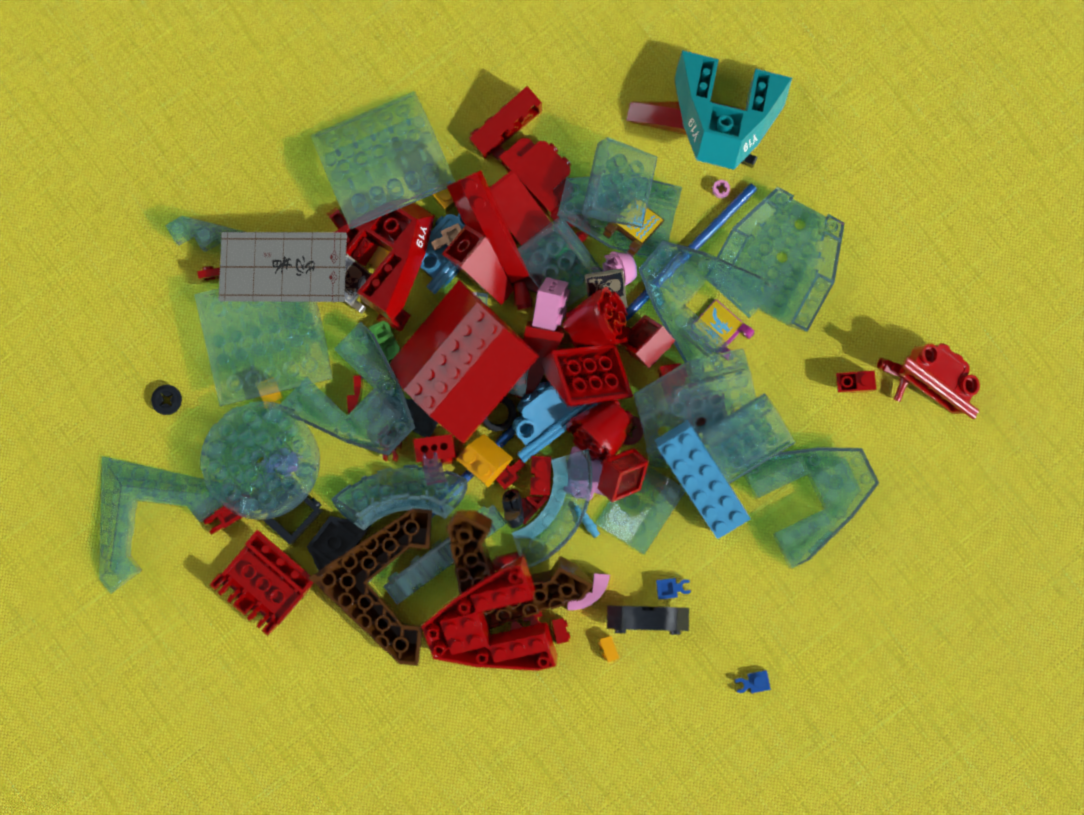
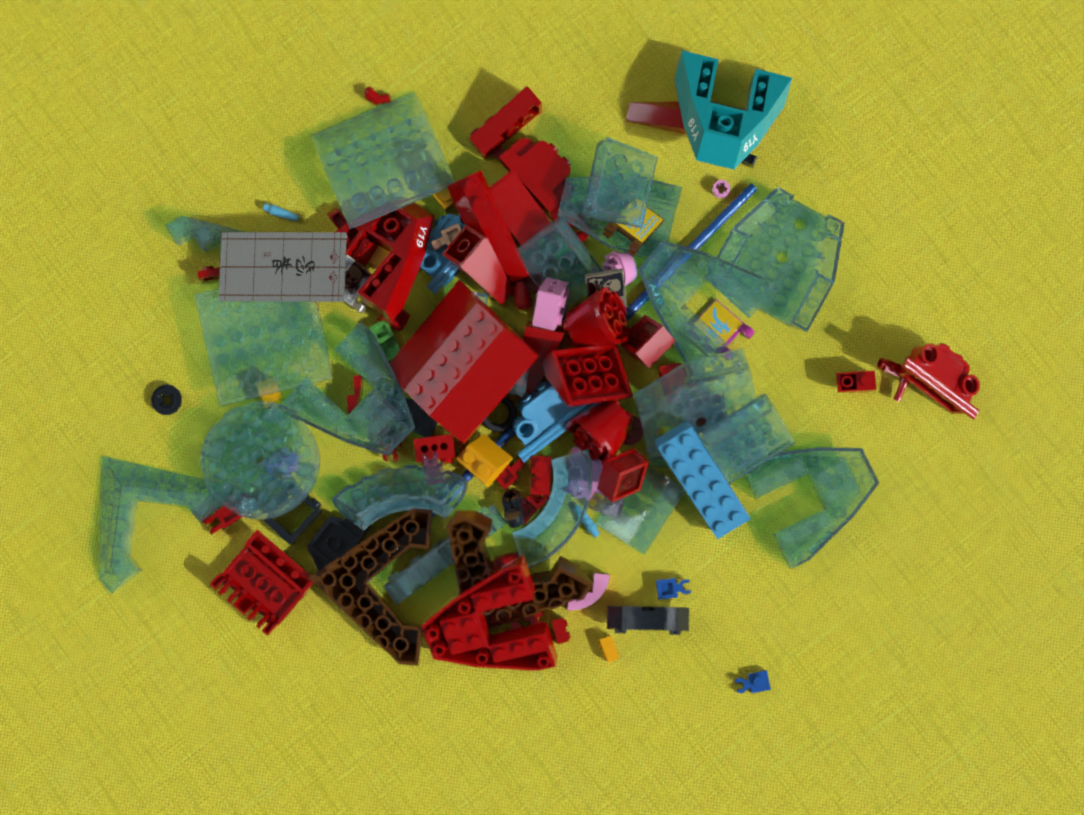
(280, 212): none -> medium azure animal
(374, 98): none -> red arm
(606, 507): none -> plate

